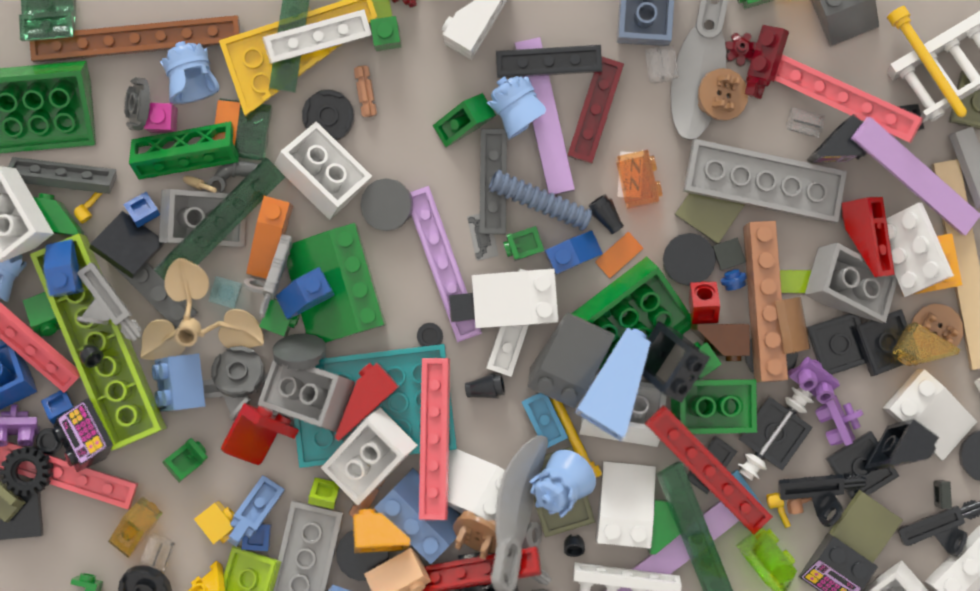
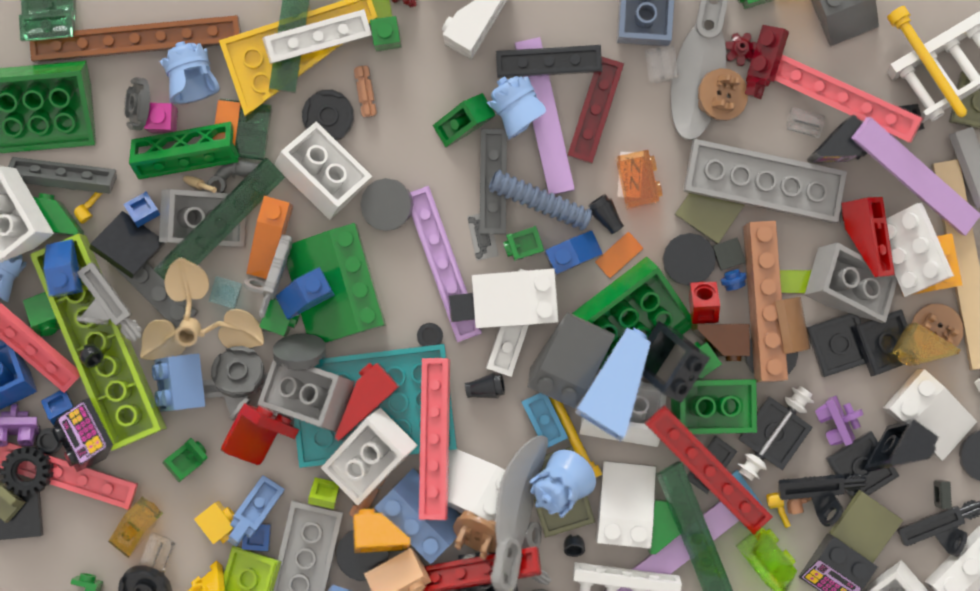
(814, 379): medium lavender hips -> none

